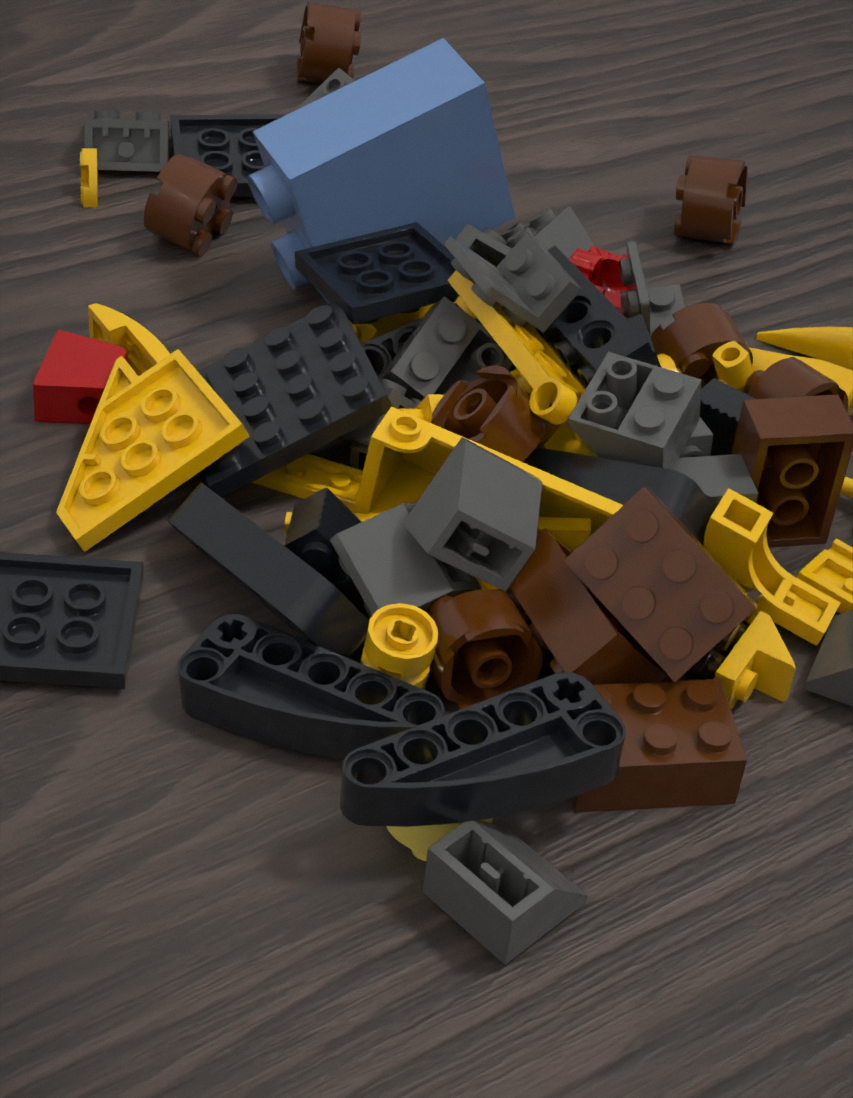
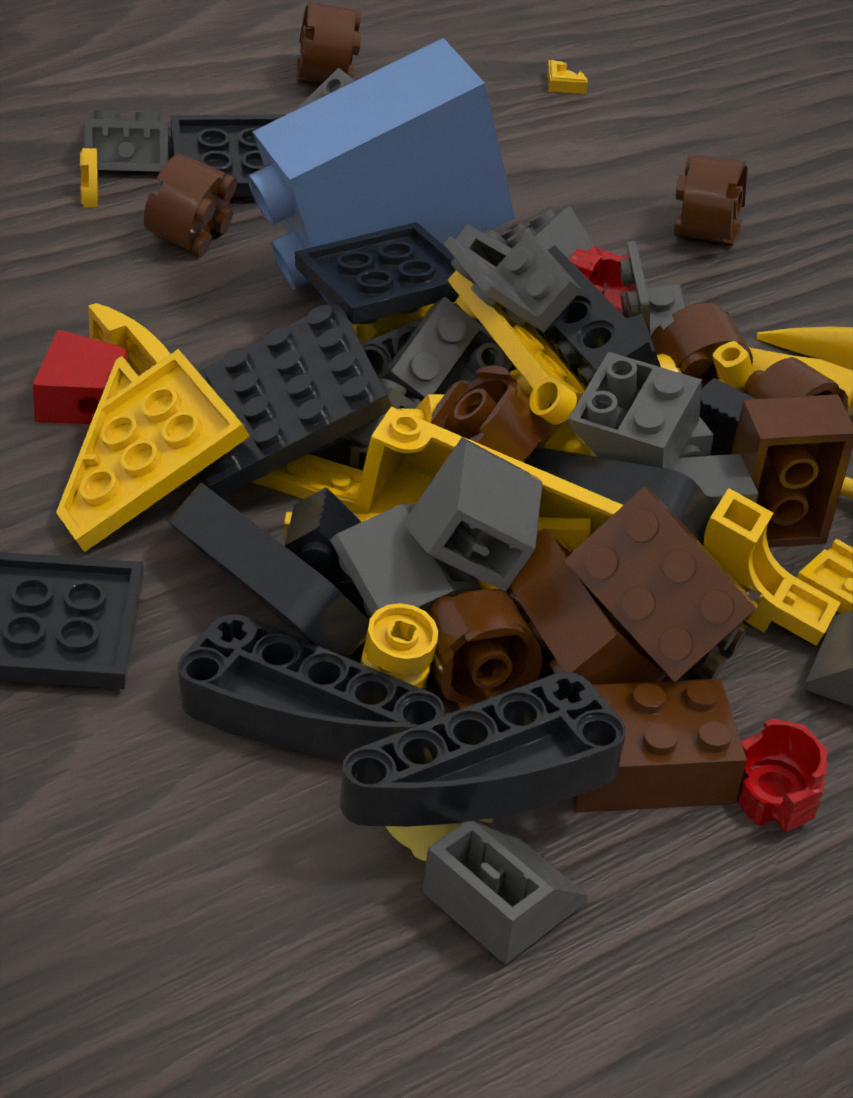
(564, 80): none -> yellow tile
(757, 663): yellow slope -> none
(783, 775): none -> red hair

